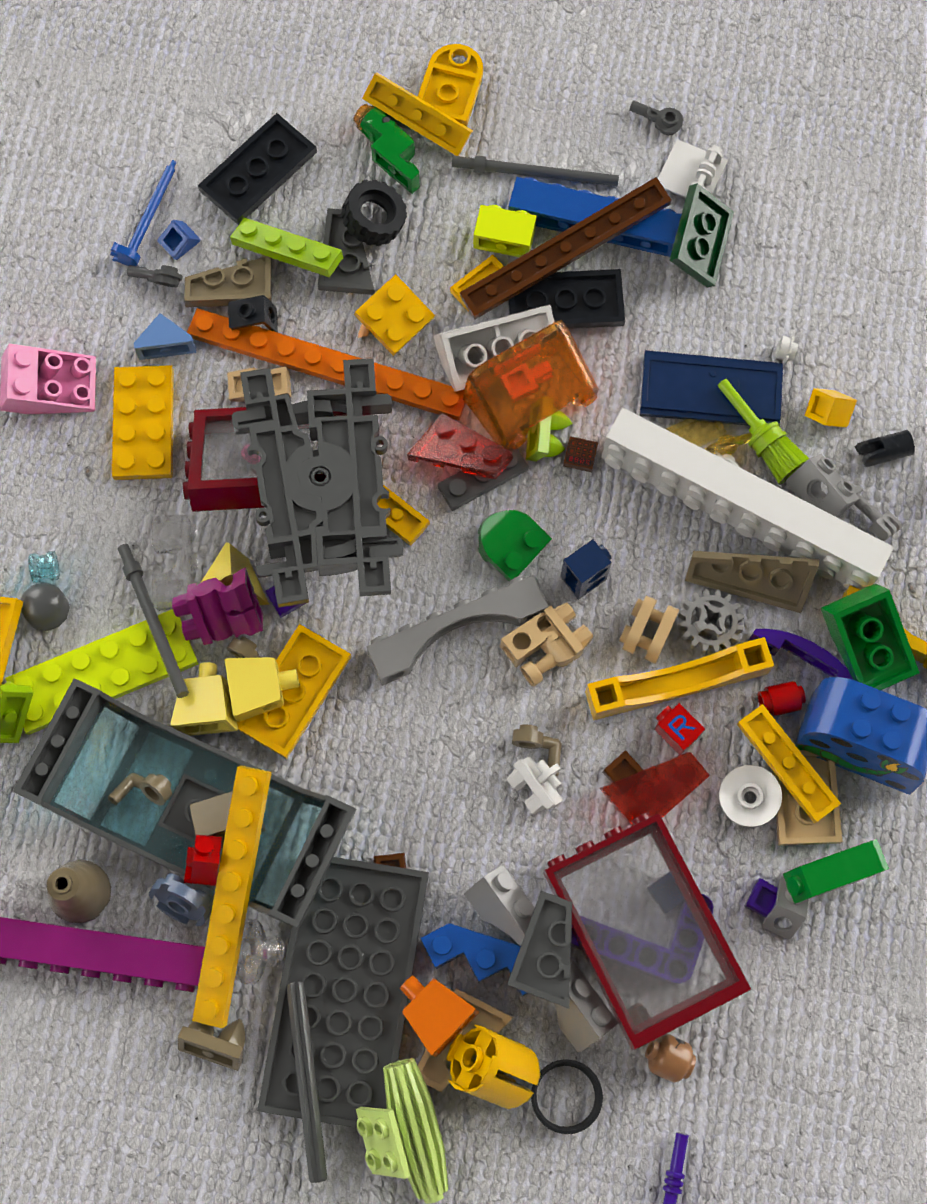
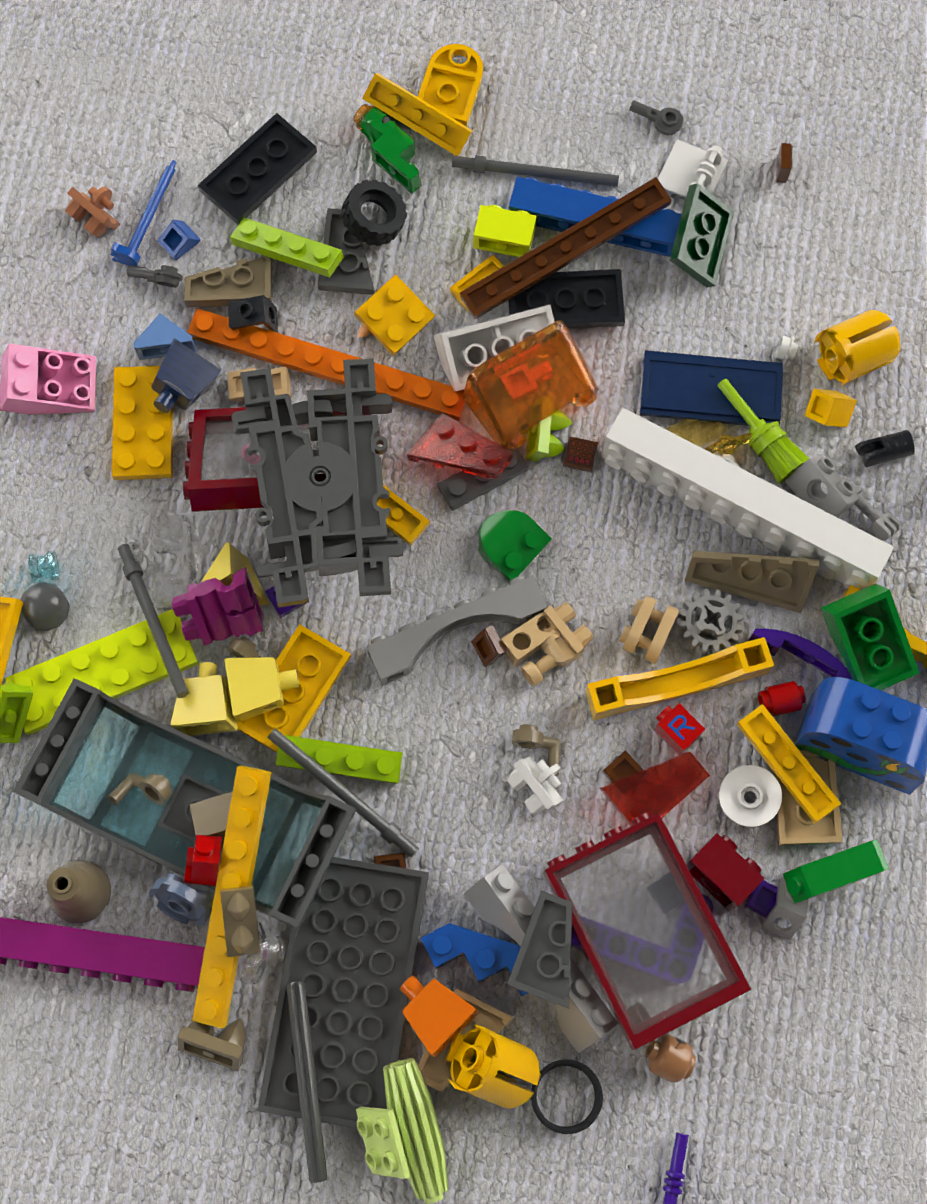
(100, 219): none -> nougat hips
(182, 378): none -> dark blue torso
(240, 921): none -> dark tan tile
(346, 759): none -> lime plate
(389, 831): none -> dark grey bar
(488, 646): none -> reddish brown tile
(586, 568): dark blue brick -> none
(725, 872): none -> dark red brick
(784, 162): none -> reddish brown tile
(858, 346): none -> yellow cylinder

